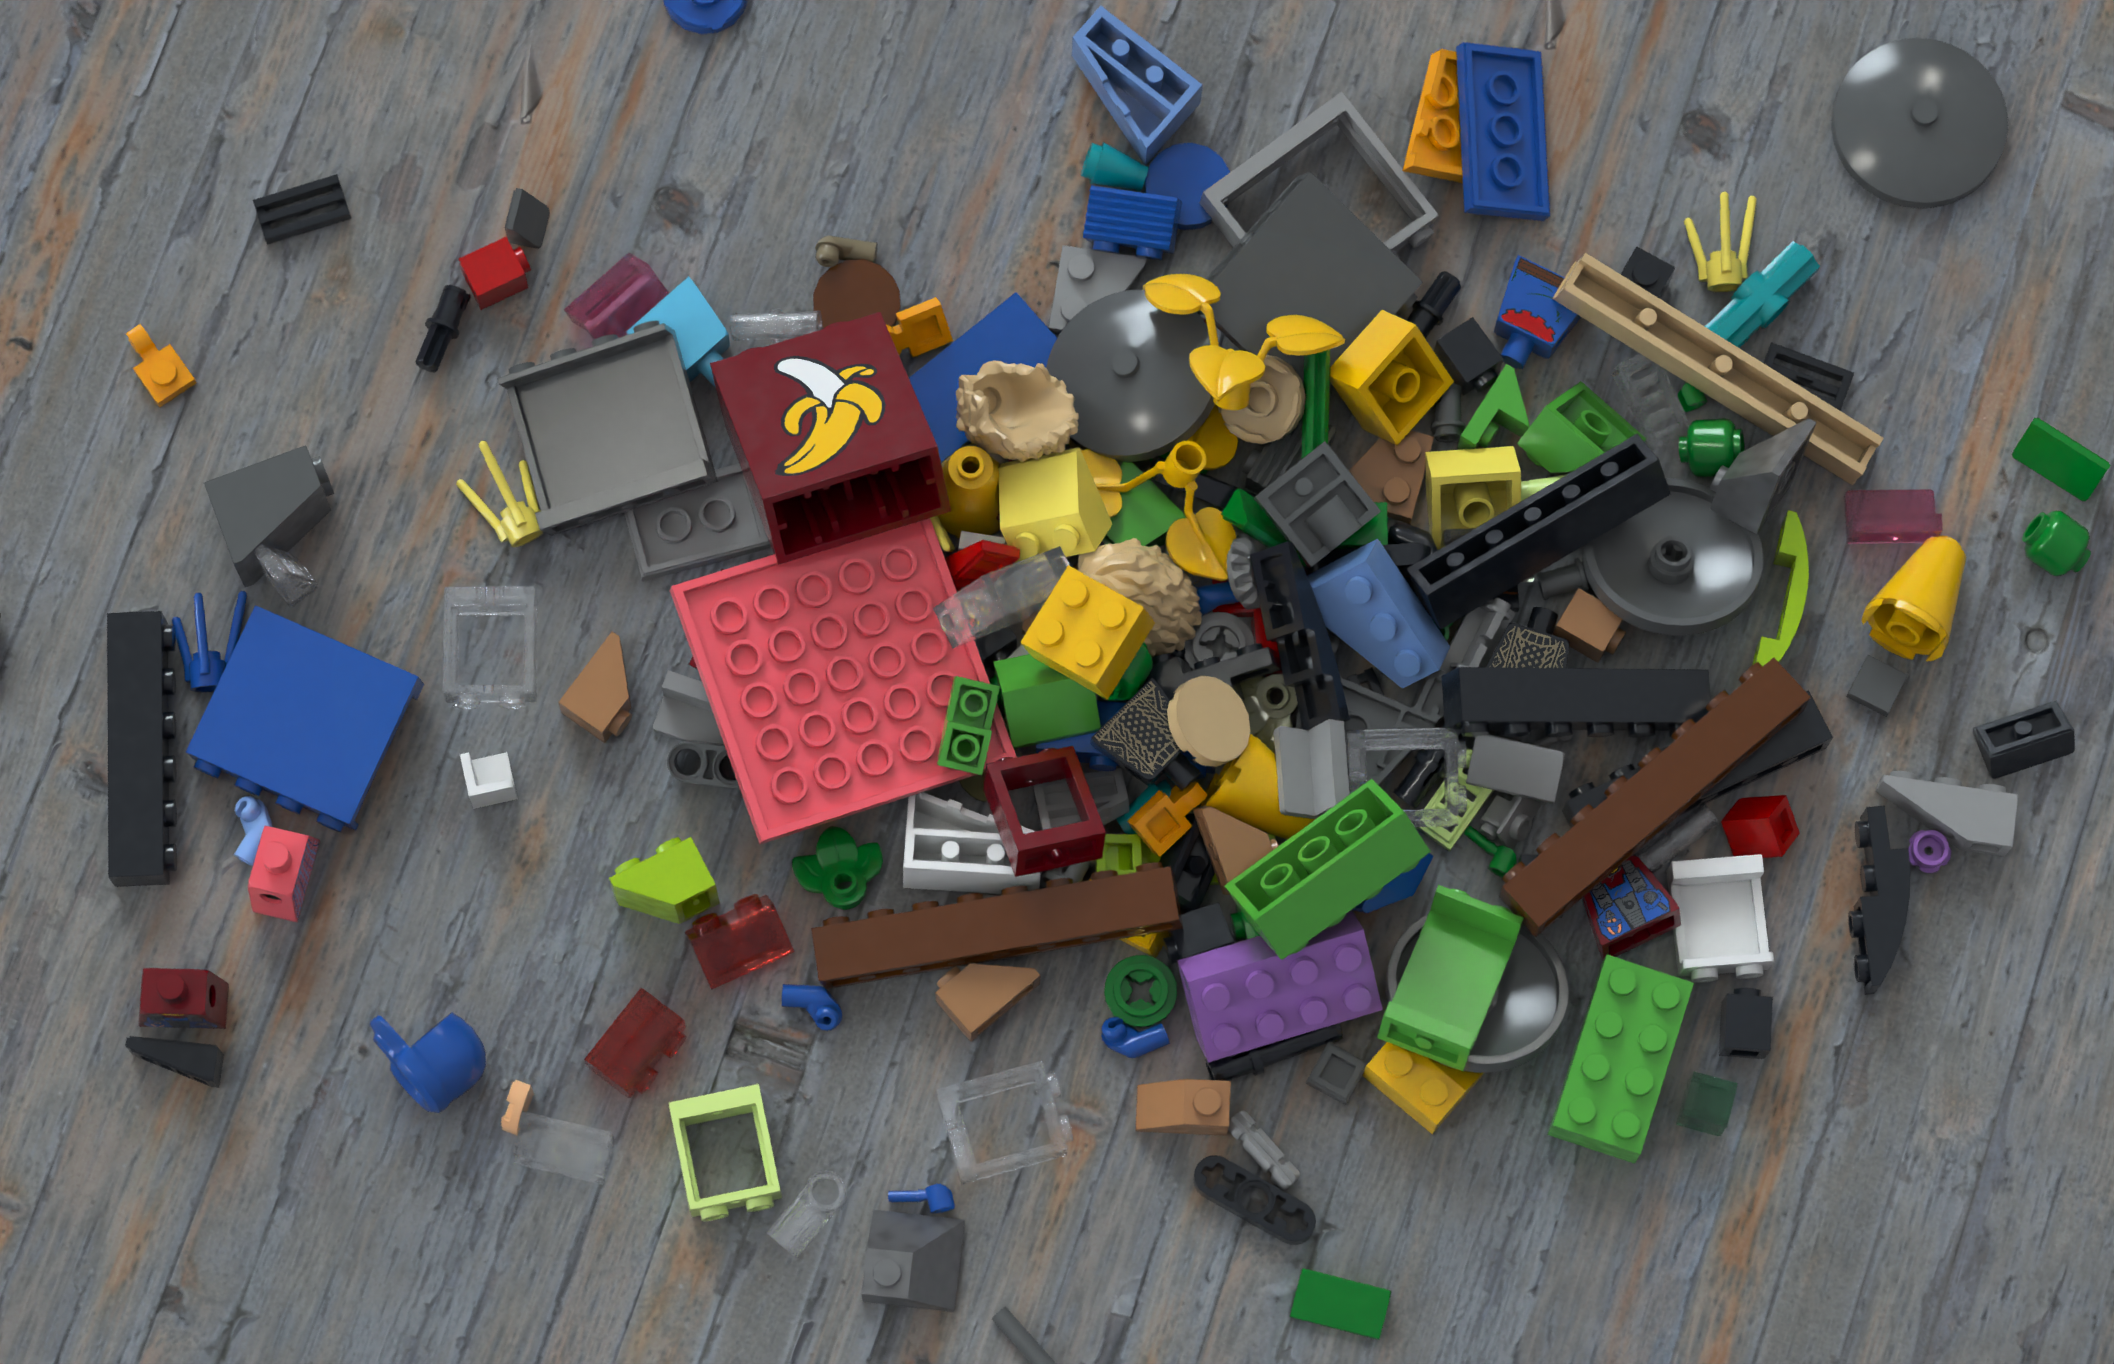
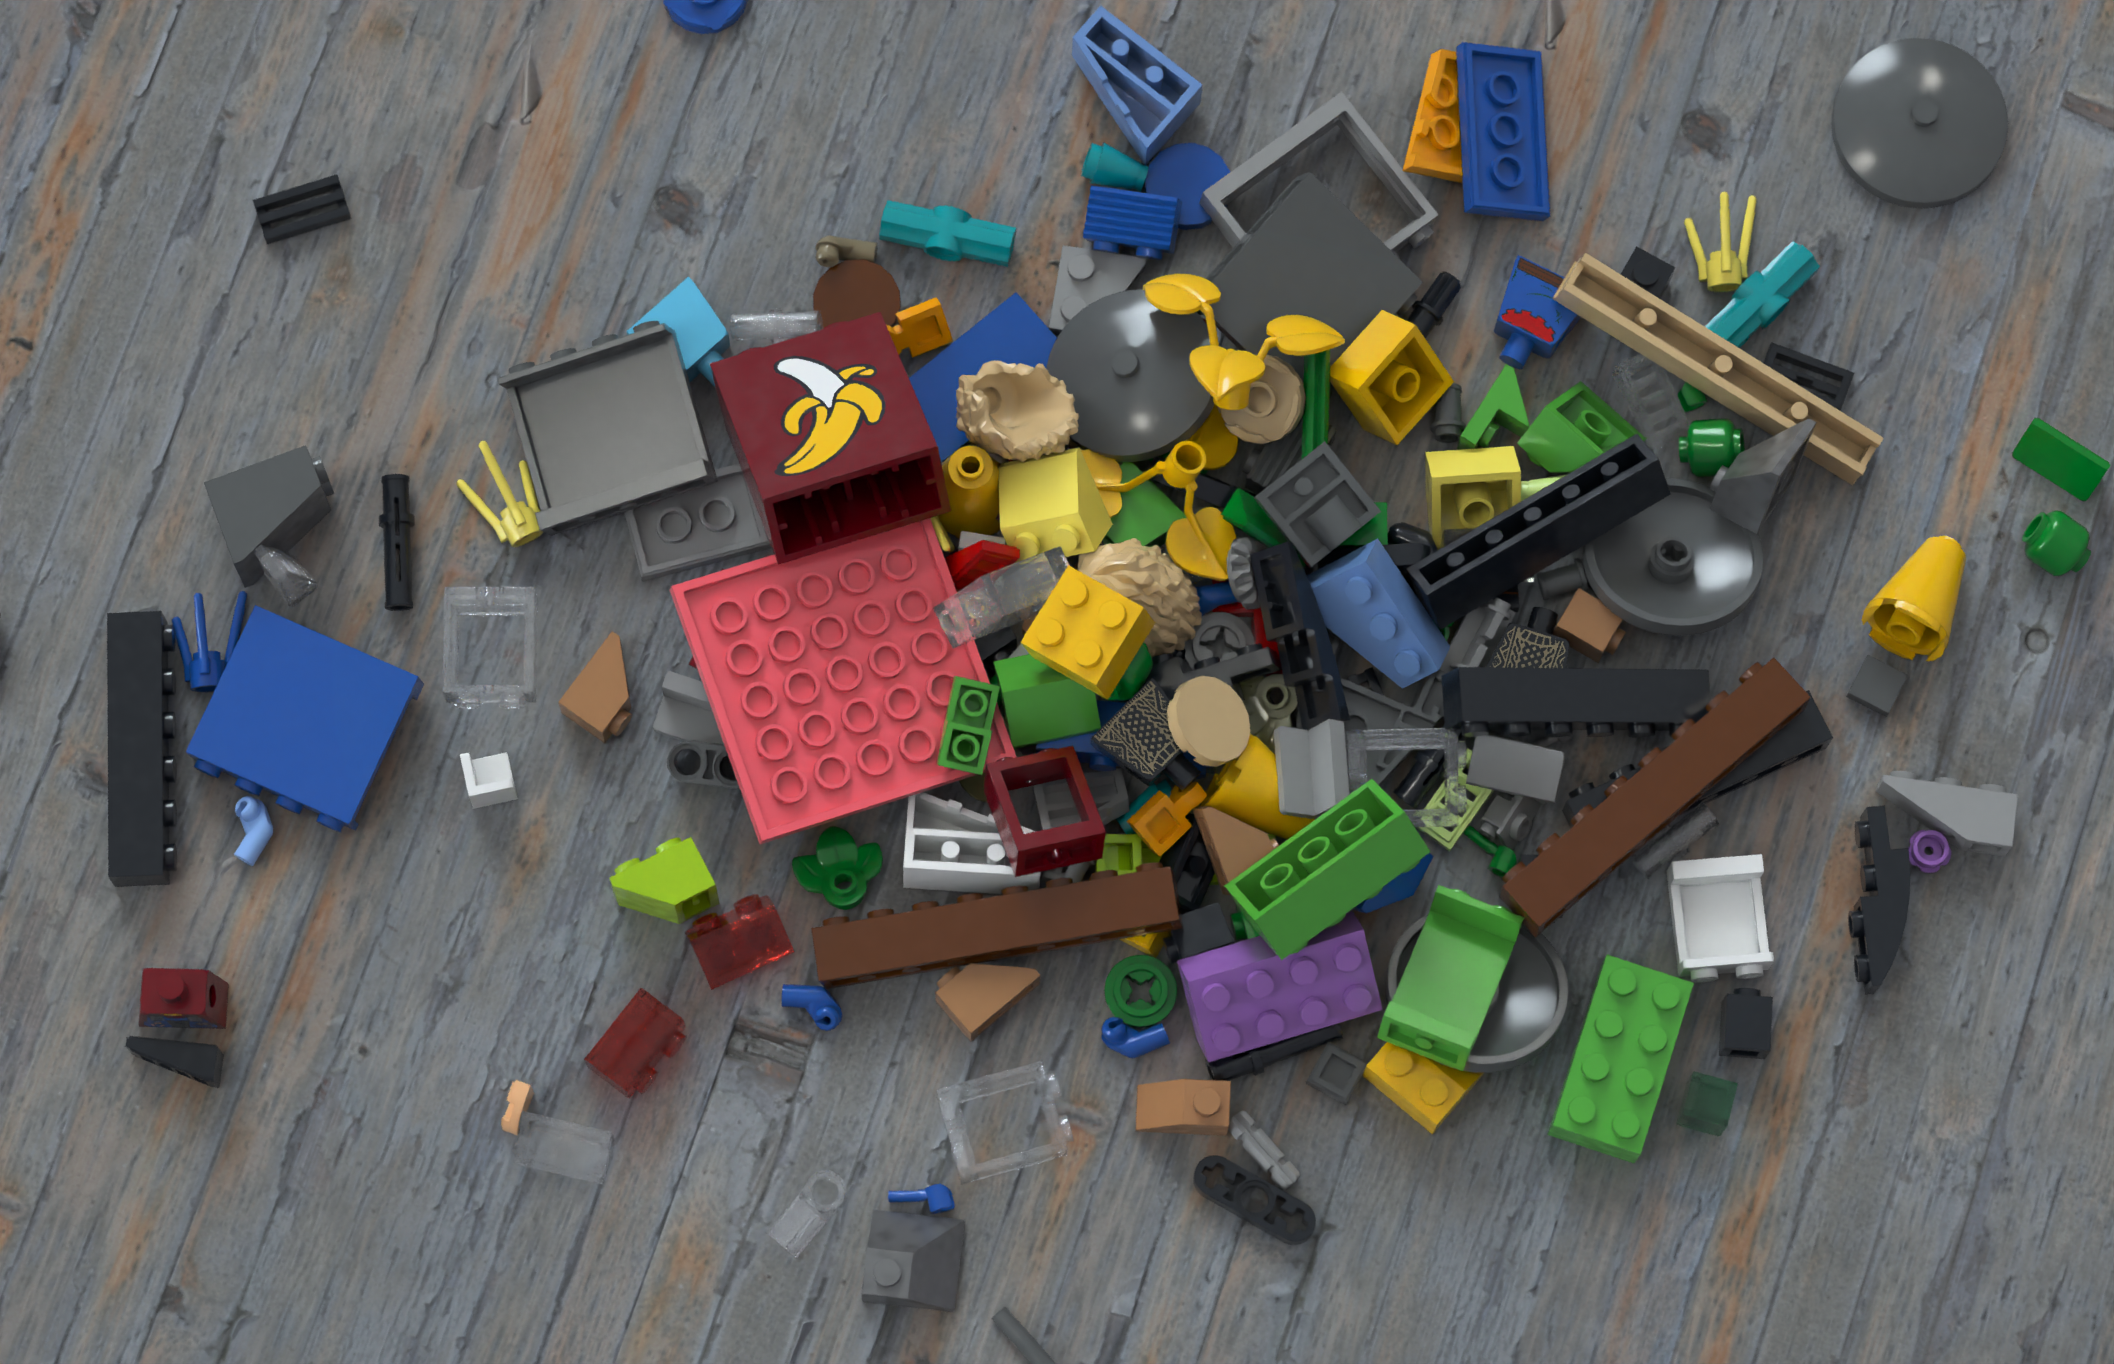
(161, 370): light orange plate -> none
(281, 870): coral torso -> none
(397, 492): none -> black pin
(438, 1065): blue piece -> none
(442, 327): black axle -> none
(495, 272): red brick -> none
(526, 220): dark grey slope -> none
(617, 298): clear pink panel -> none
(715, 1107): yellowish green window -> none
(947, 233): none -> teal piece
(1340, 1303): green slope -> none
(1394, 473): medium nougat wing -> none
(1469, 357): black brick -> none
(1629, 909): torso -> none
(1760, 826): red panel -> none
(1790, 553): lime slope -> none
(1891, 516): clear pink panel -> none
(2025, 739): black slope -> none

